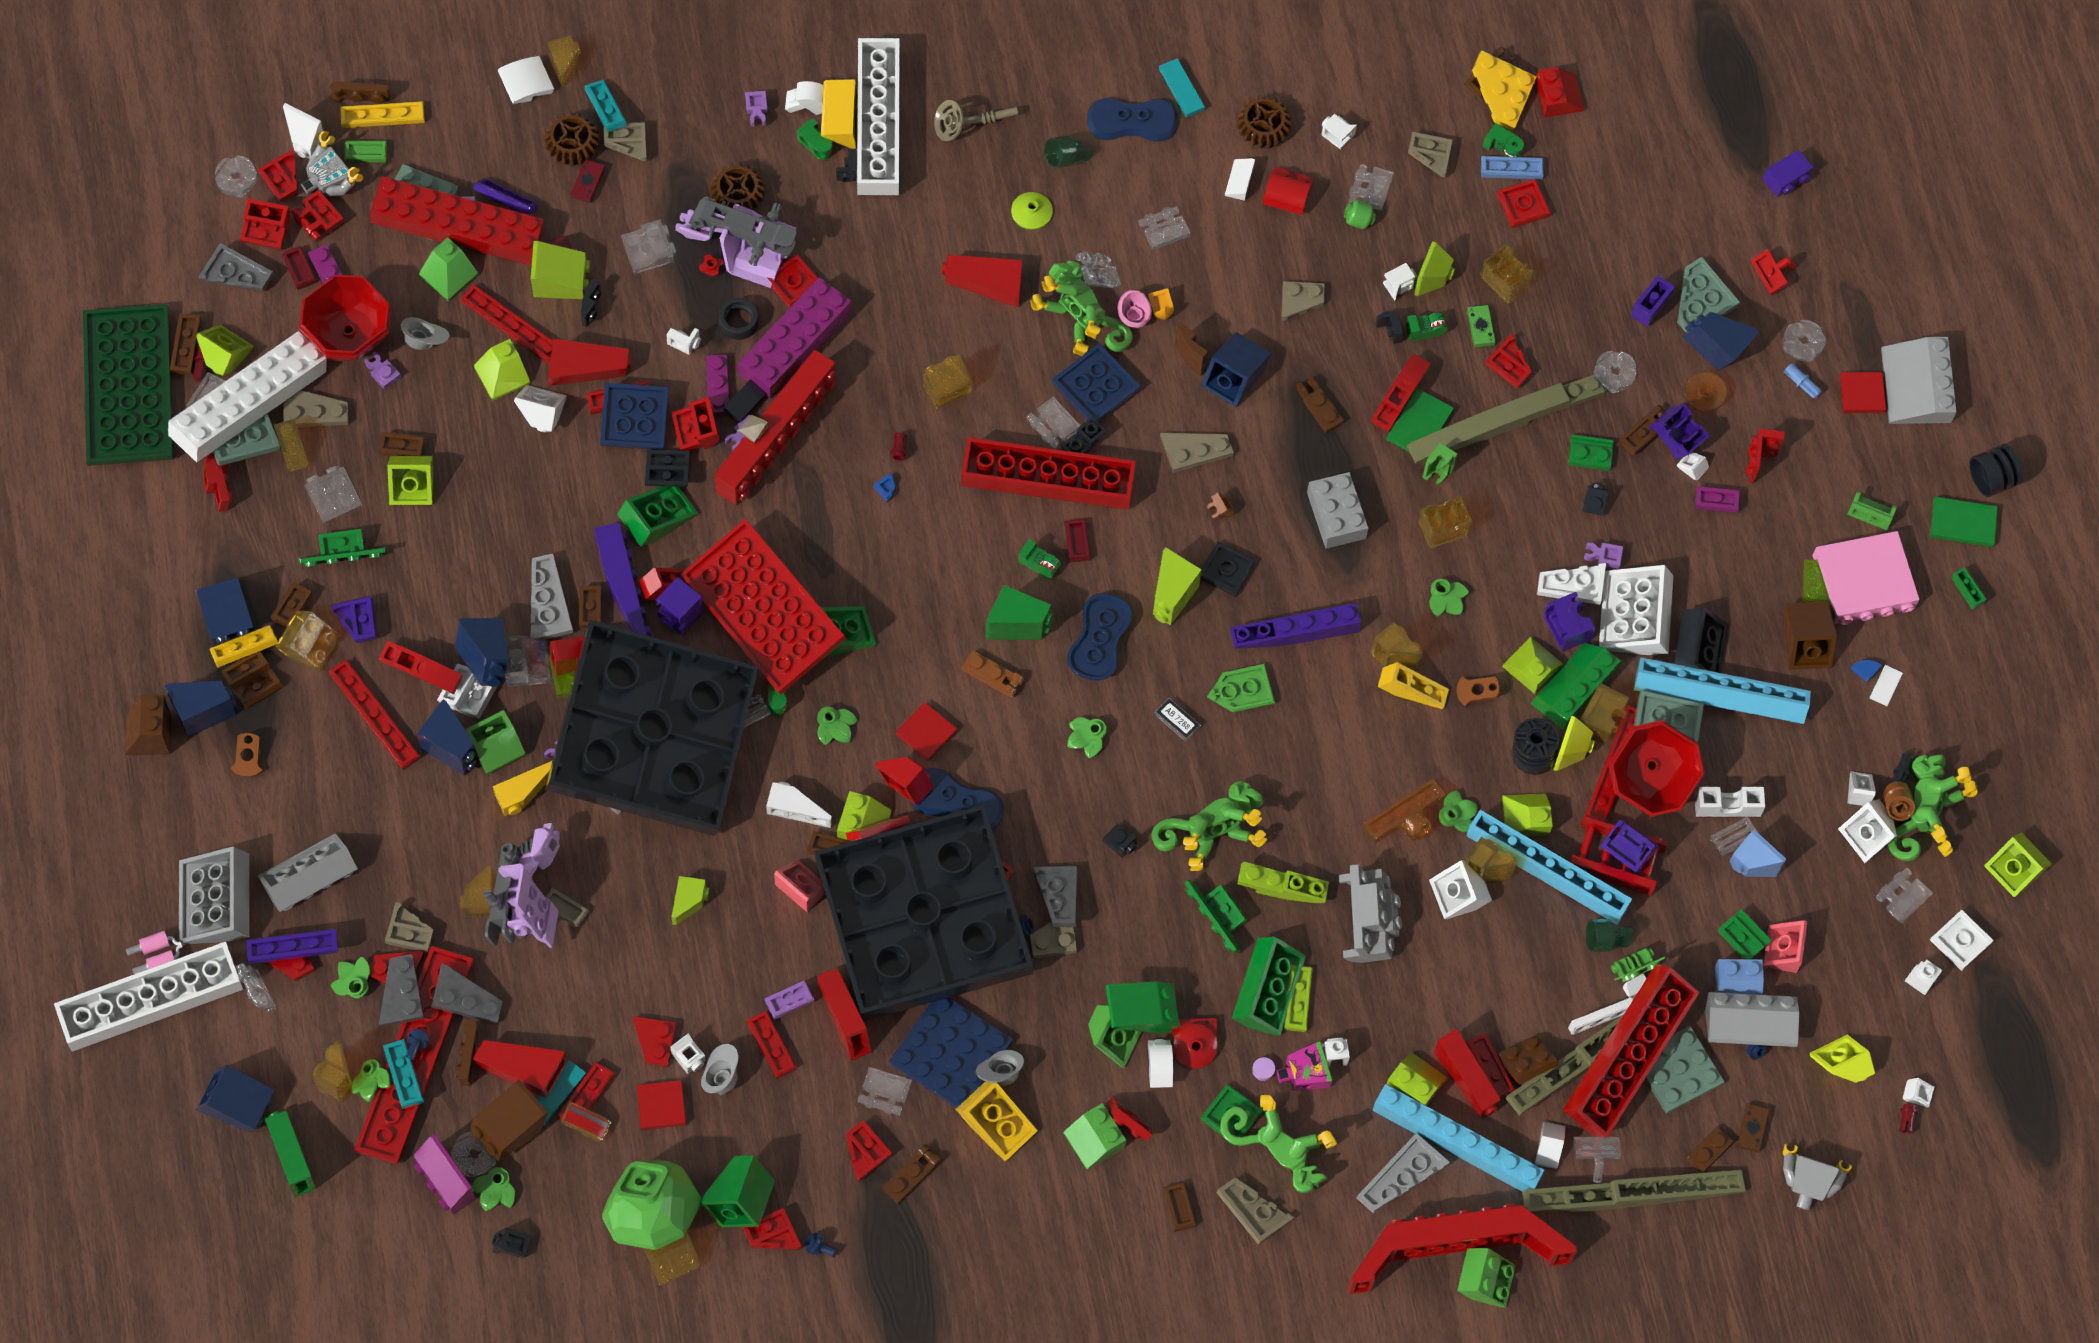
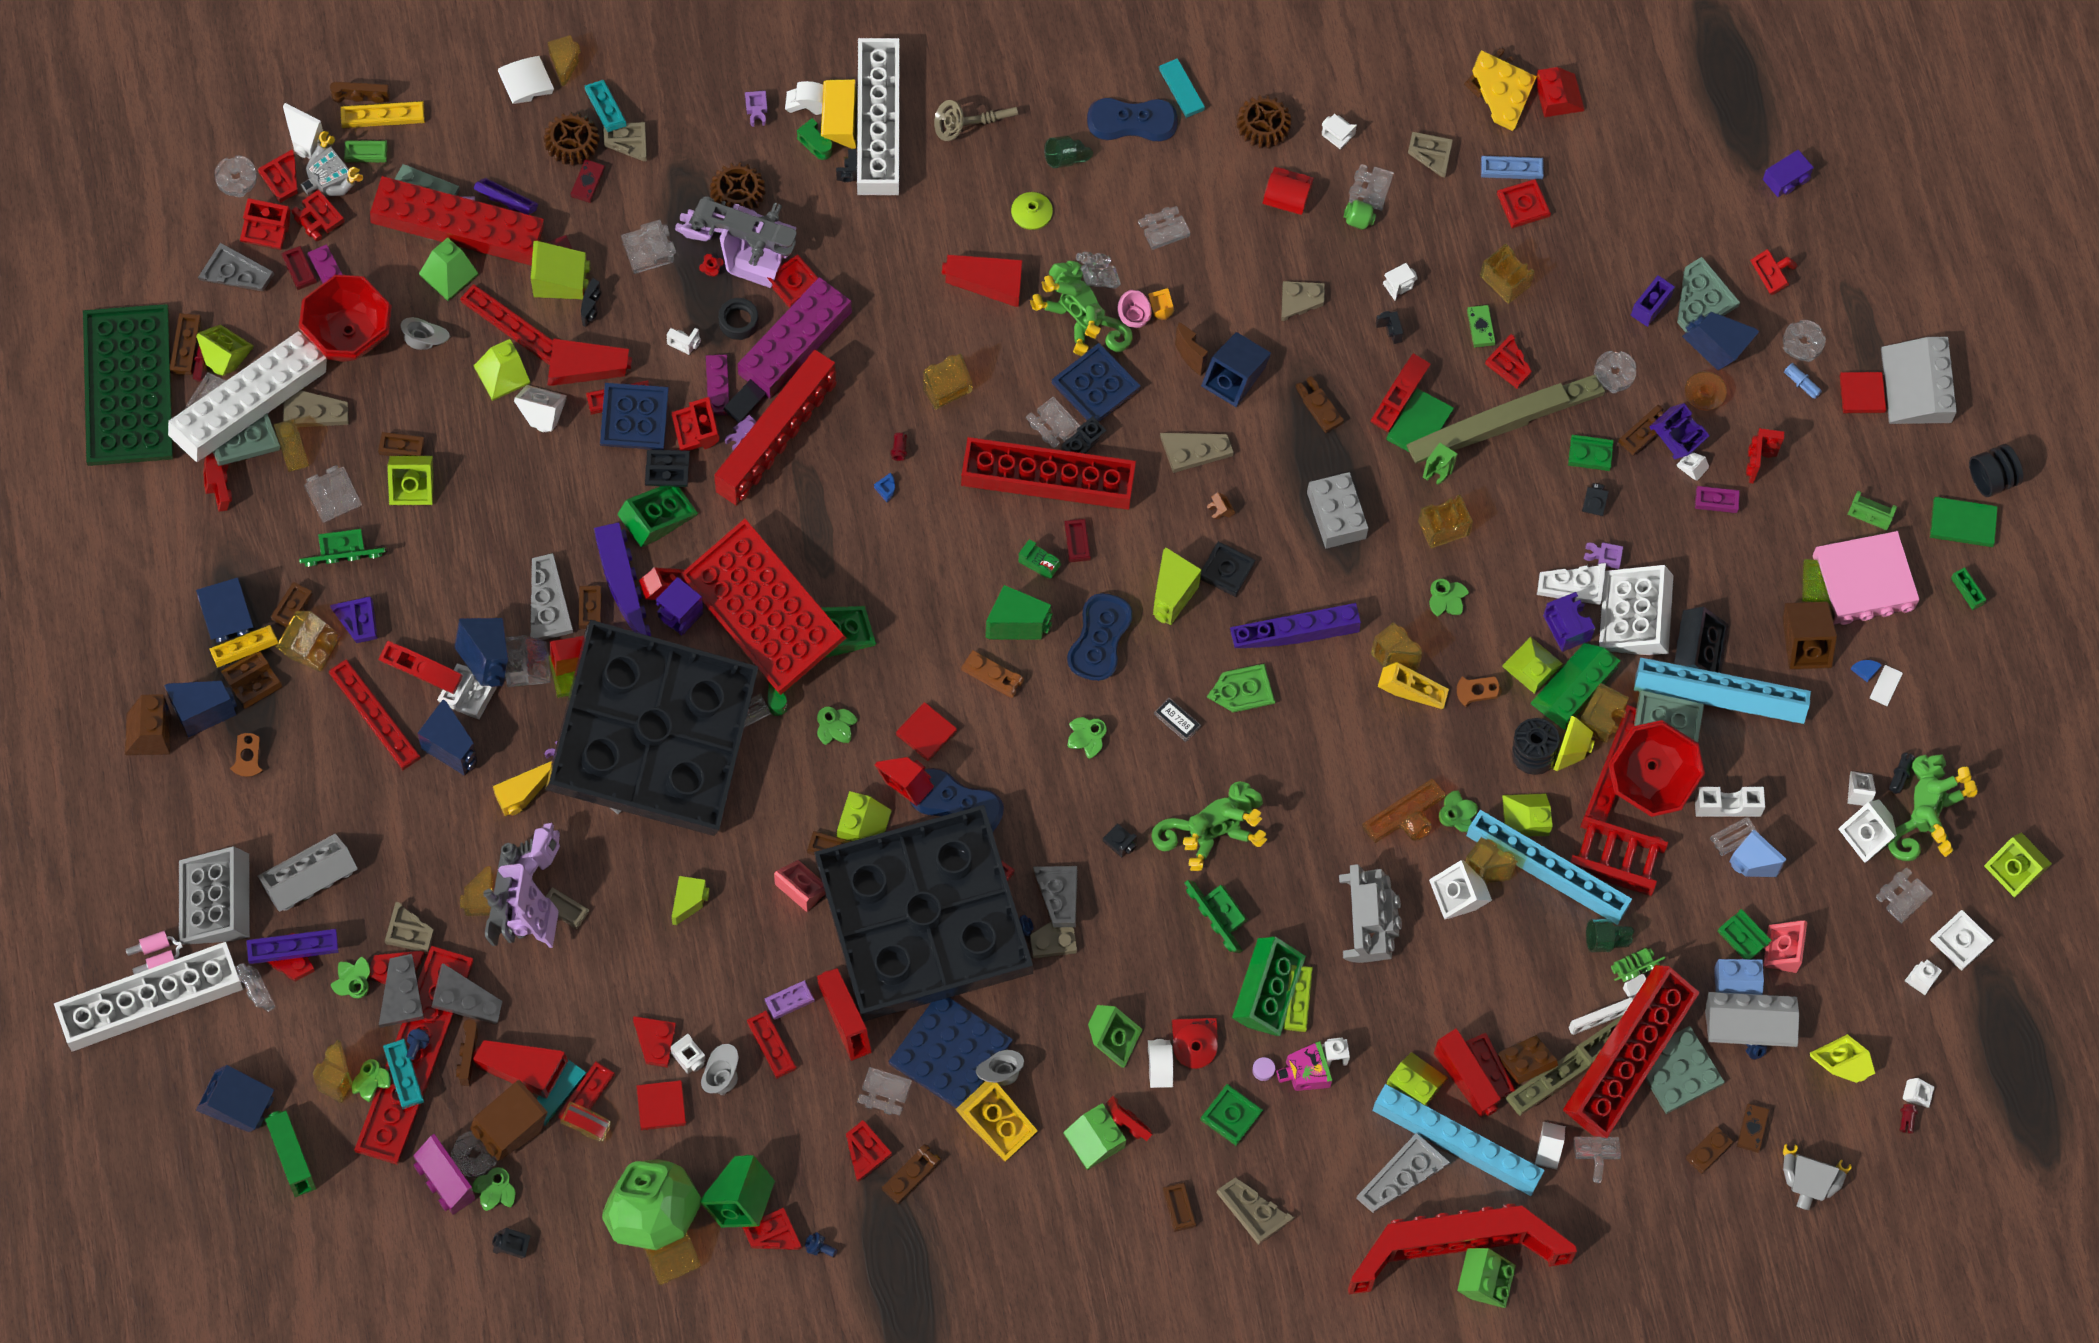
(383, 372): medium lavender plate -> none
(495, 742): bright green slope -> none
(753, 428): dark tan slope -> none
(792, 804): white slope -> none
(877, 828): red tile -> none
(1143, 1006): green slope -> none
(1240, 178): white slope -> none
(1283, 885): lime slope -> none
(1287, 1151): bright green animal -> none
(1425, 326): green leg -> none
(1435, 270): lime slope -> none
(1503, 141): green leg -> none
(1629, 846): dark purple piece -> none
(1634, 1192): olive slope -> none
(1899, 801): dark orange wheel -> none

